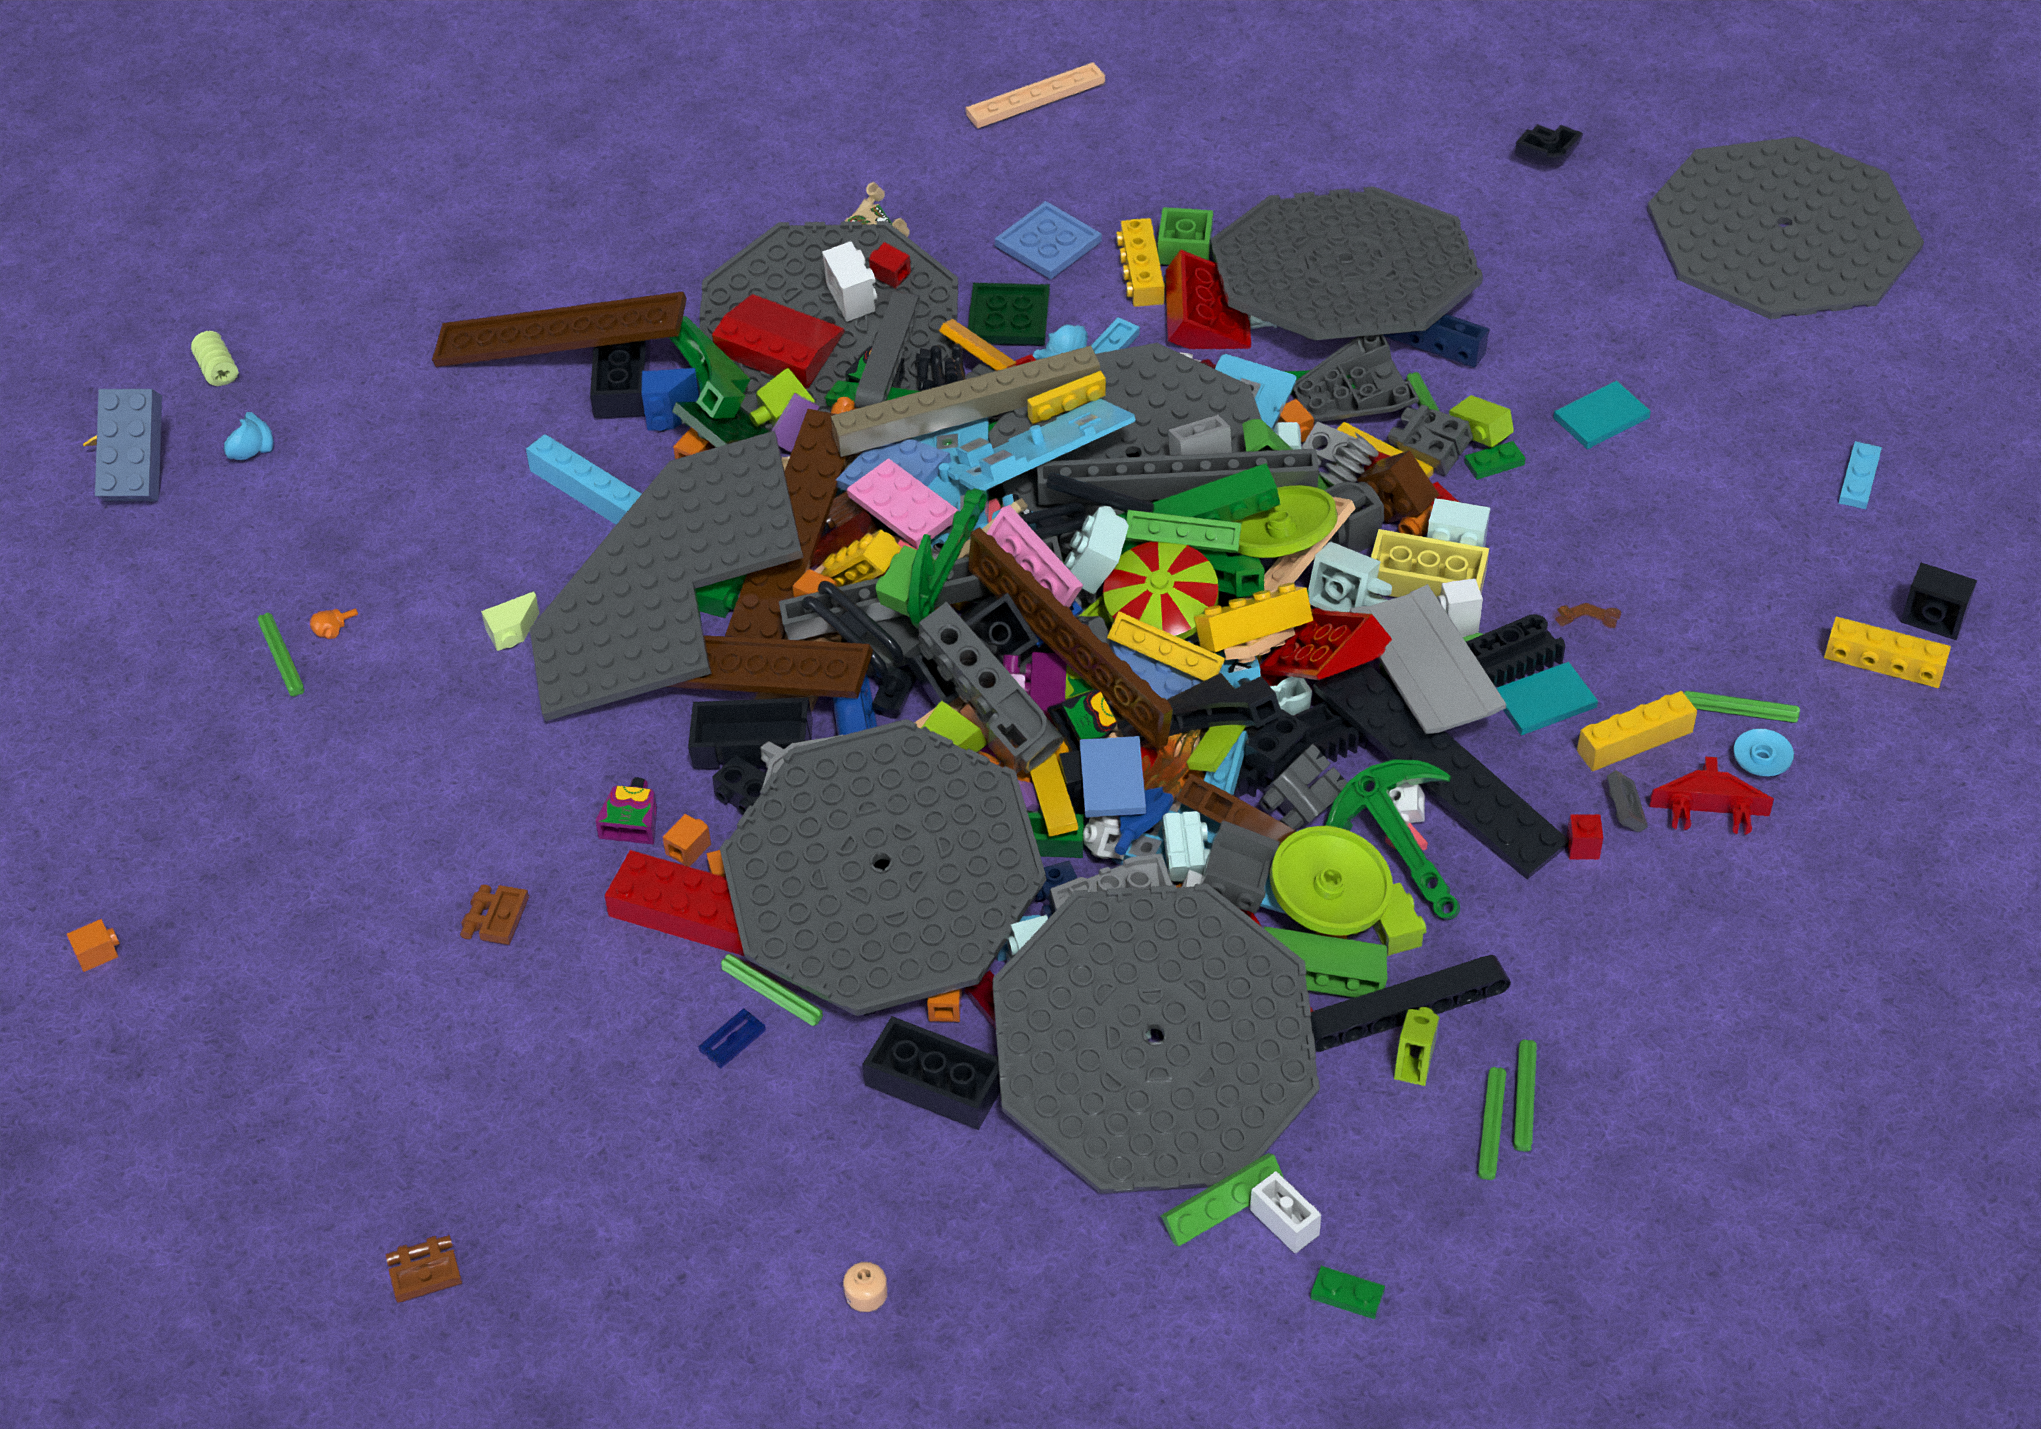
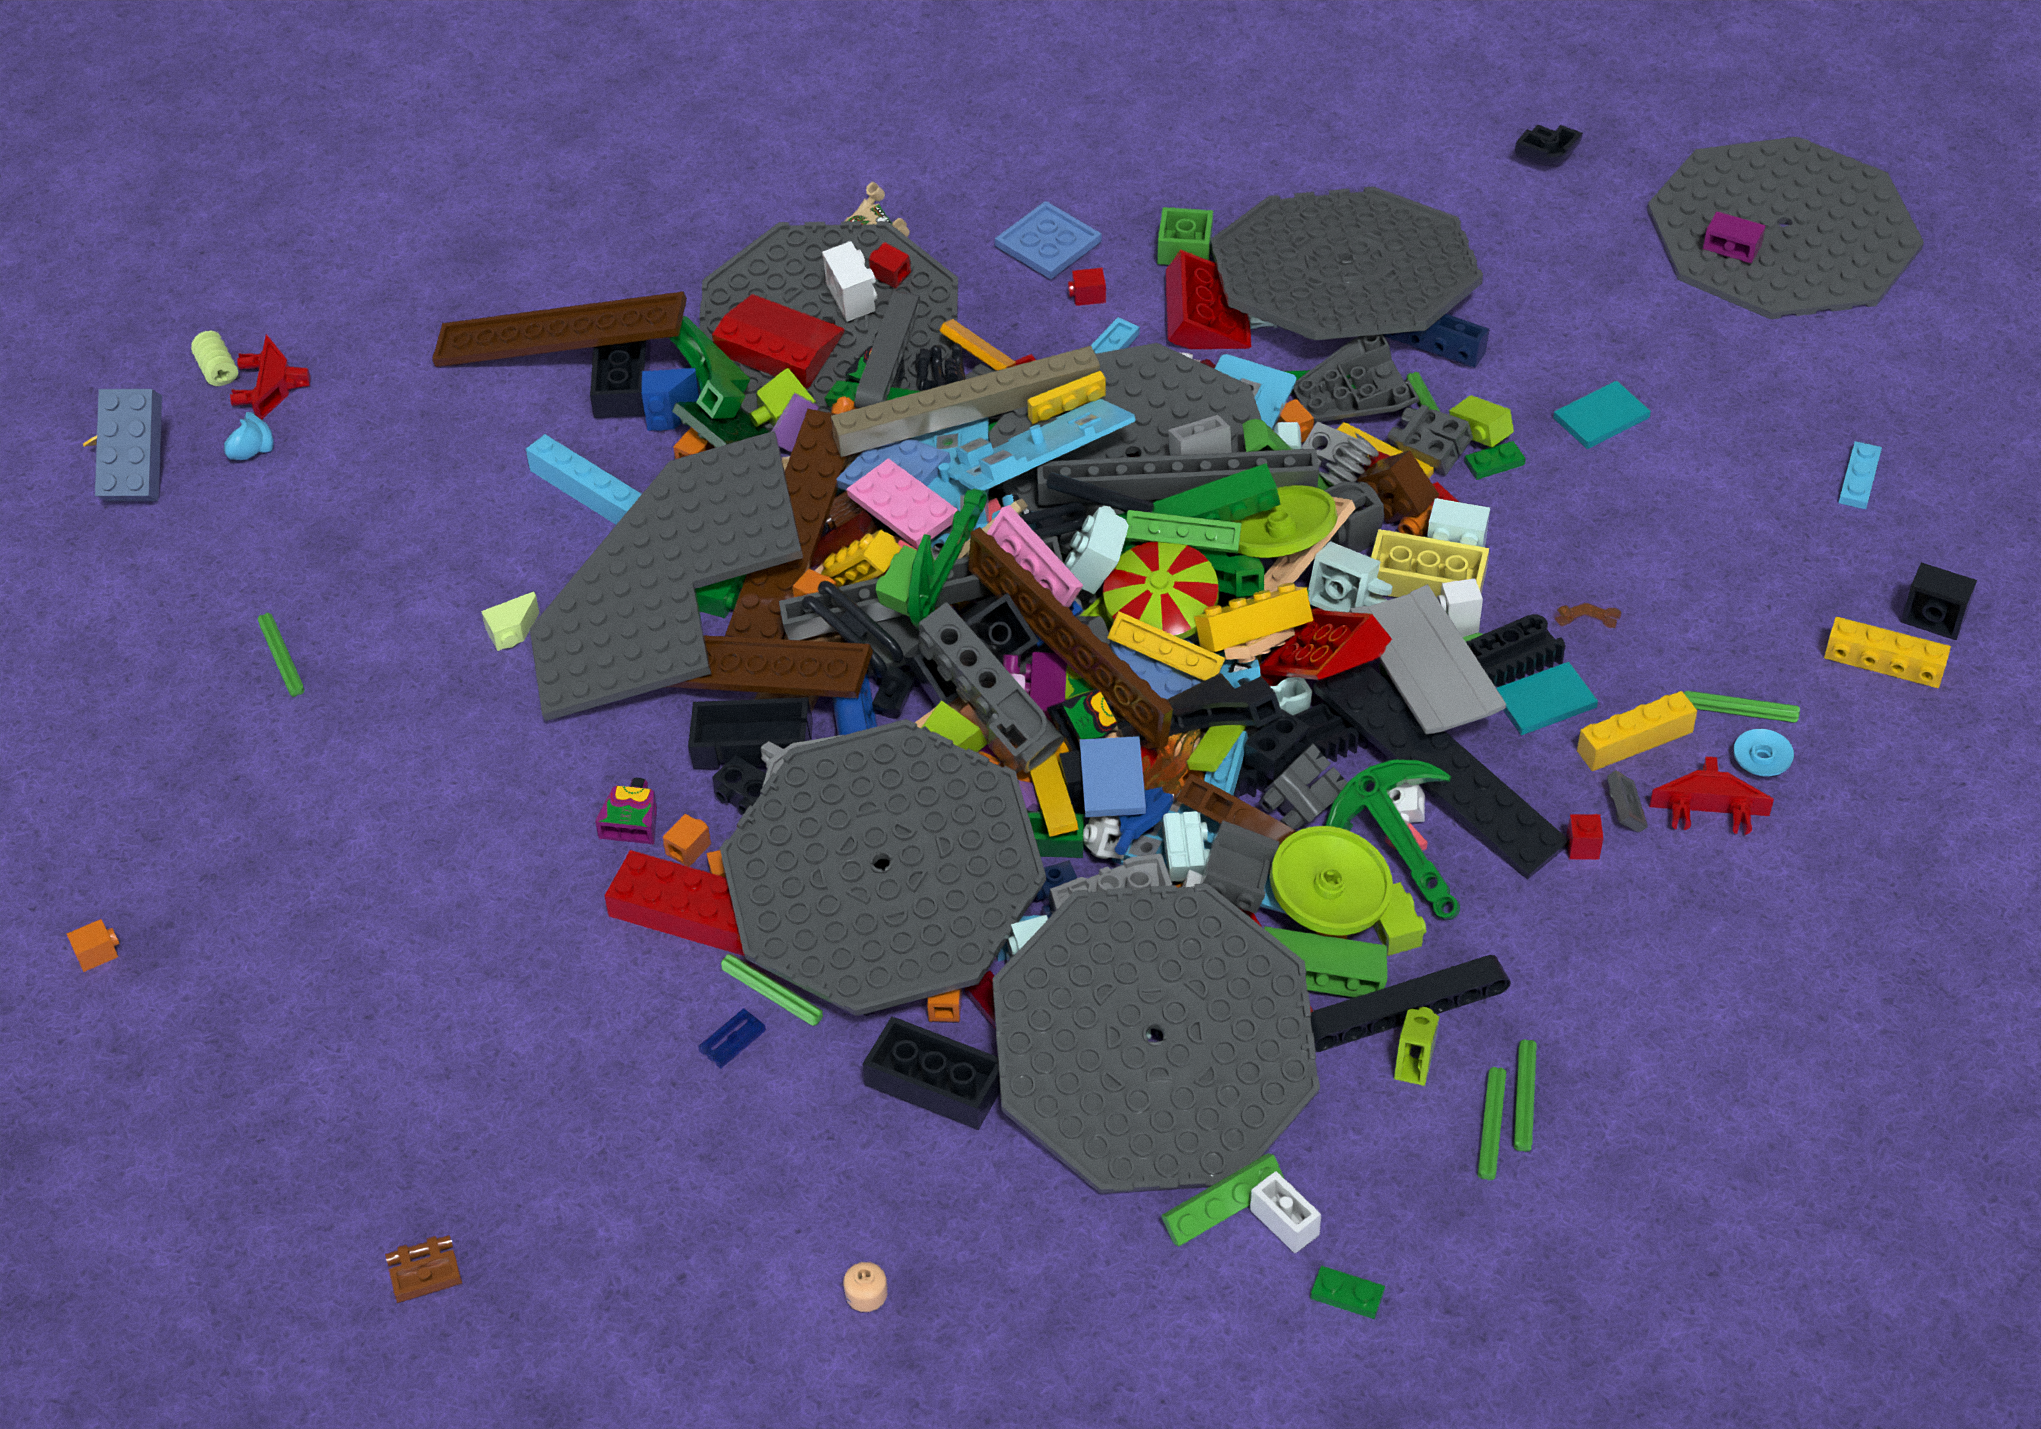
(273, 379): none -> red connector
(329, 622): orange piece -> none
(502, 917): dark orange plate -> none
(1010, 312): dark green plate -> none
(1035, 95): light nougat plate -> none
(1064, 340): medium azure hair -> none
(1087, 286): none -> red brick
(1141, 262): yellow brick -> none
(1734, 237): none -> magenta brick

